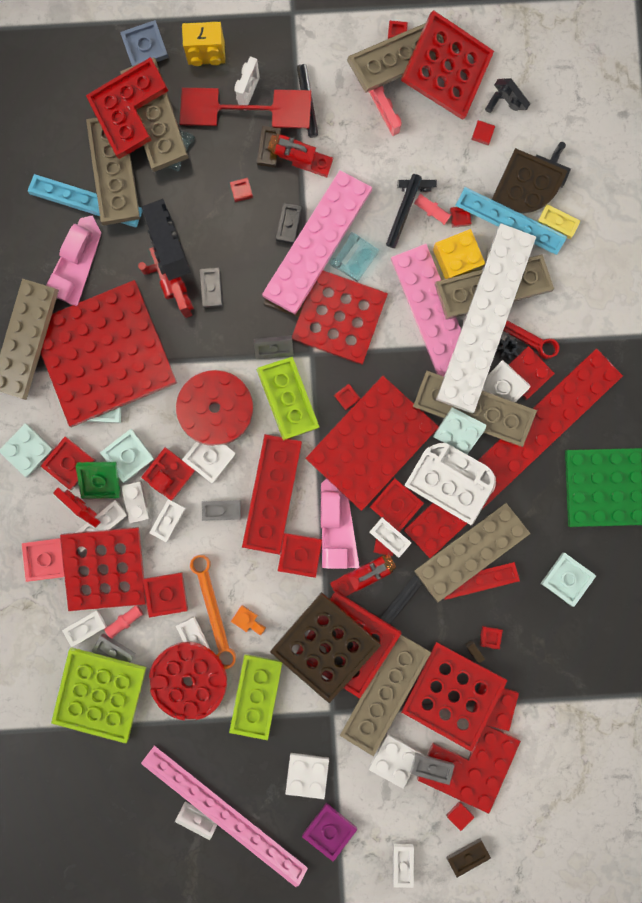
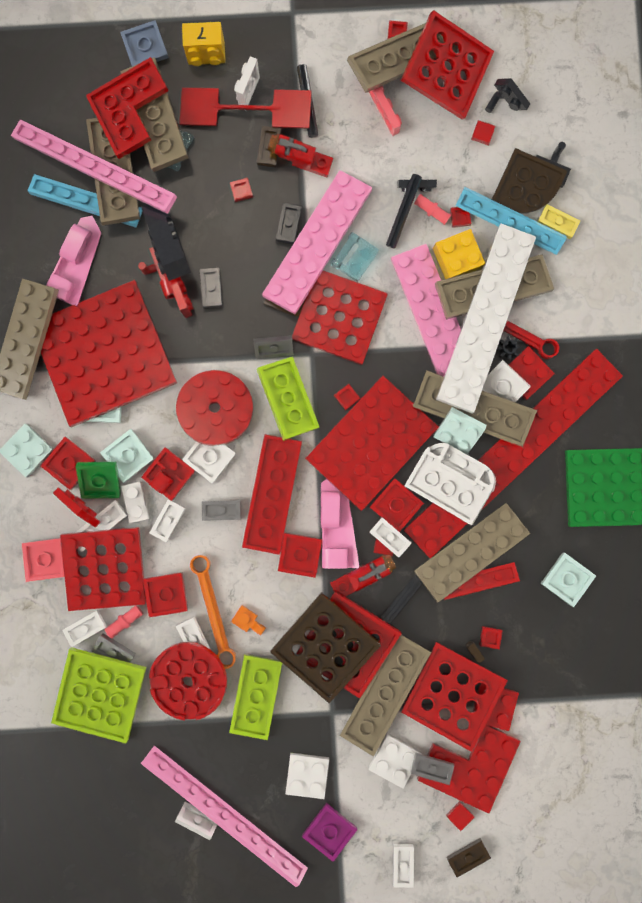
(94, 166): none -> bright pink plate

